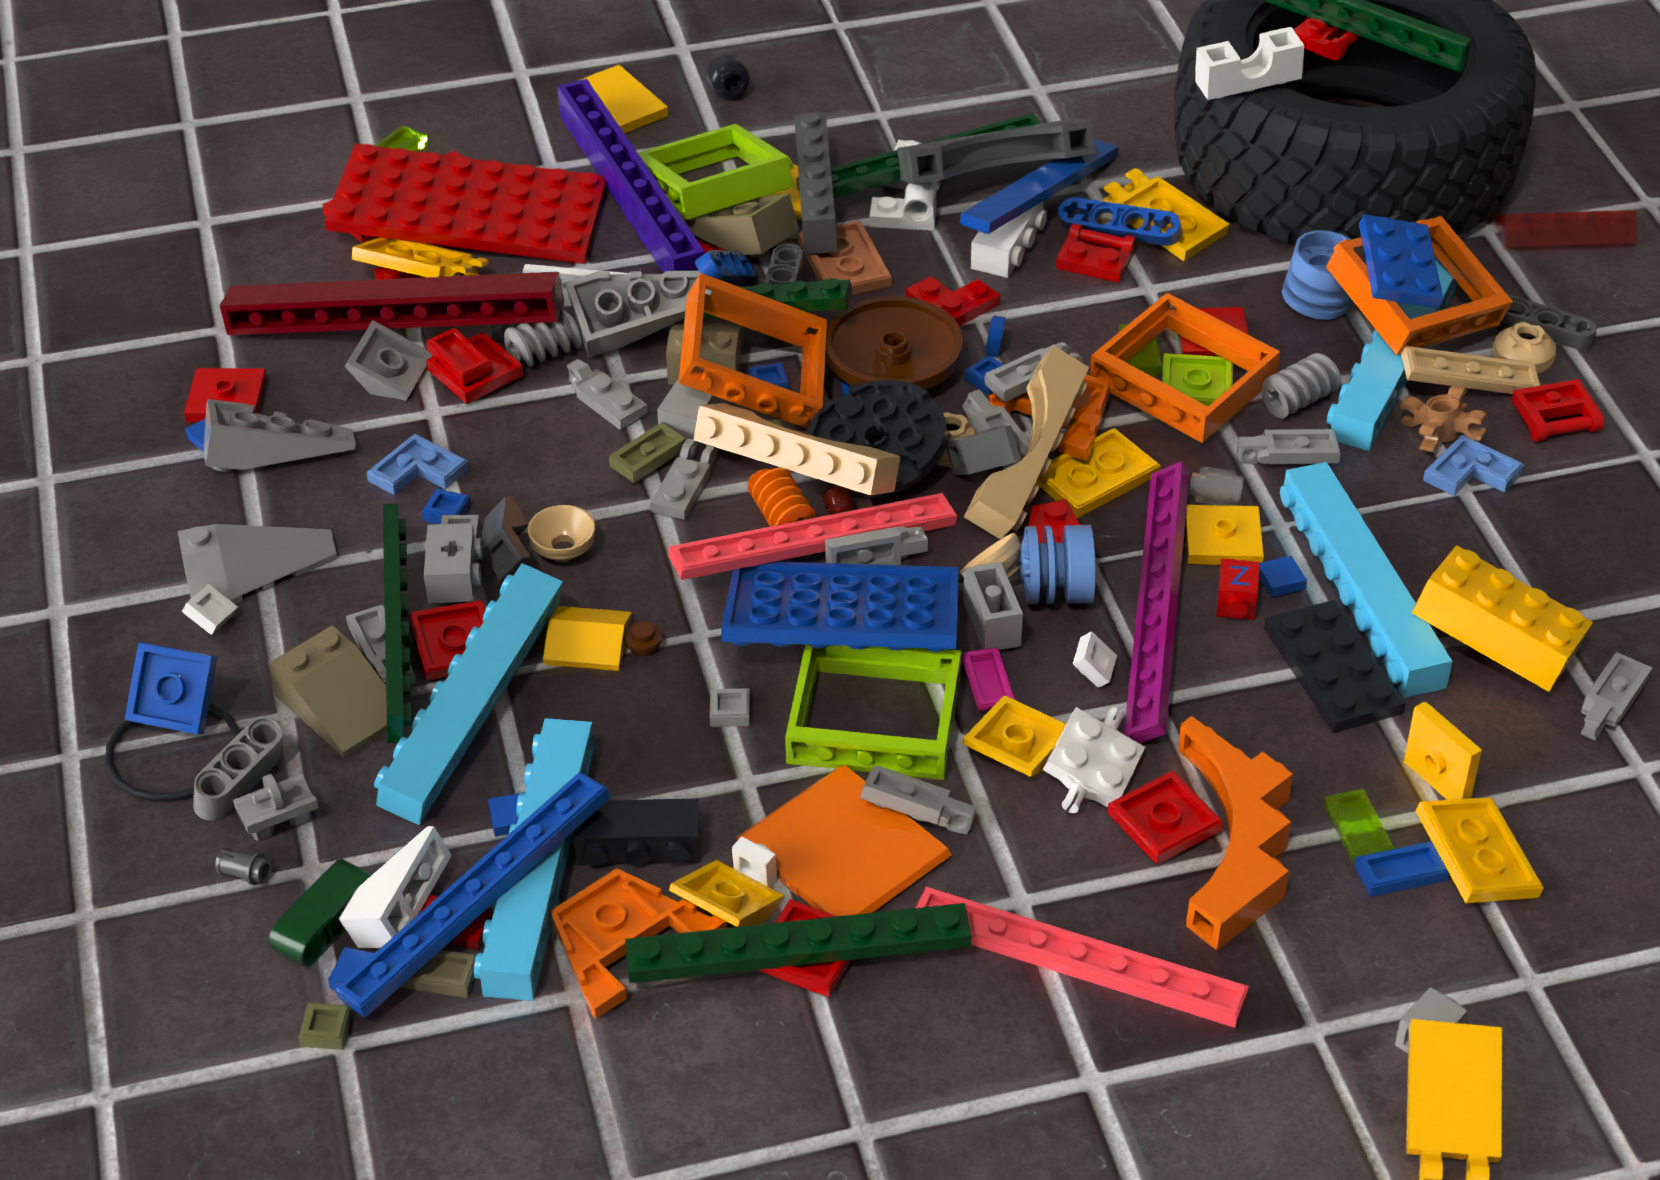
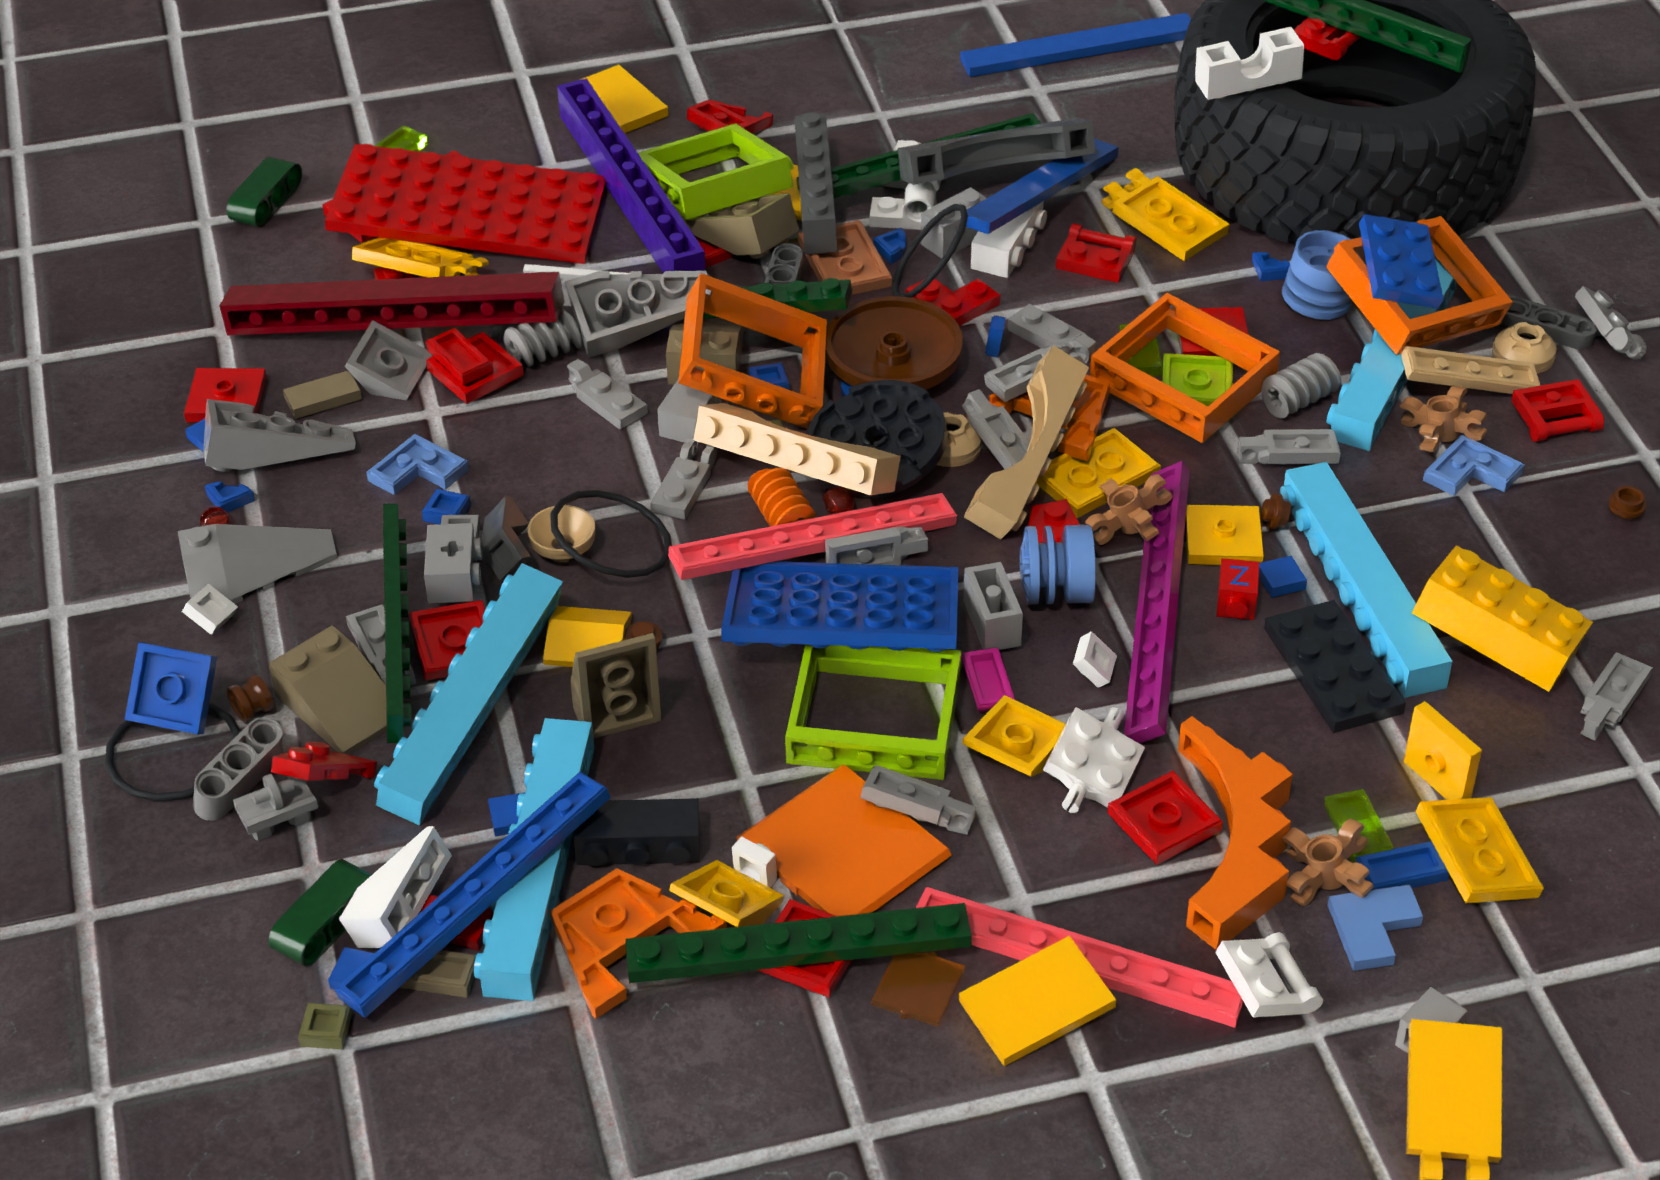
(214, 515): none -> clear red hinge
(229, 496): none -> blue tile
(250, 698): none -> reddish brown wheel
(253, 867): dark grey pin -> none
(264, 191): none -> dark green beam
(319, 763): none -> red wing
(322, 394): none -> dark tan tile
(596, 566): none -> black piece
(617, 685): none -> dark tan slope
(647, 452): olive plate -> none
(716, 114): none -> red wing
(726, 266): blue beam -> none
(728, 77): black head -> none
(729, 707): light grey tile -> none
(891, 245): none -> blue tile
(918, 986): none -> clear orange piece
(943, 233): none -> light grey brick
(962, 226): none -> black piece
(976, 373): blue tile -> none
(983, 450): dark grey slope -> none
(1004, 551): tan piece -> none
(1037, 1000): none -> yellow tile
(1048, 330): none -> light grey hinge
(1075, 45): none -> blue tile
(1121, 216): blue beam -> none
(1129, 509): none -> medium nougat pin
(1216, 486): clear brick -> none
(1259, 982): none -> white plate
(1269, 268): none -> blue tile
(1275, 511): none -> reddish brown plate
(1327, 862): none -> medium nougat pin
(1365, 920): none -> medium blue tile
(1568, 228): clear red fence -> none
(1611, 322): none -> light grey hinge
(1627, 502): none -> reddish brown plate

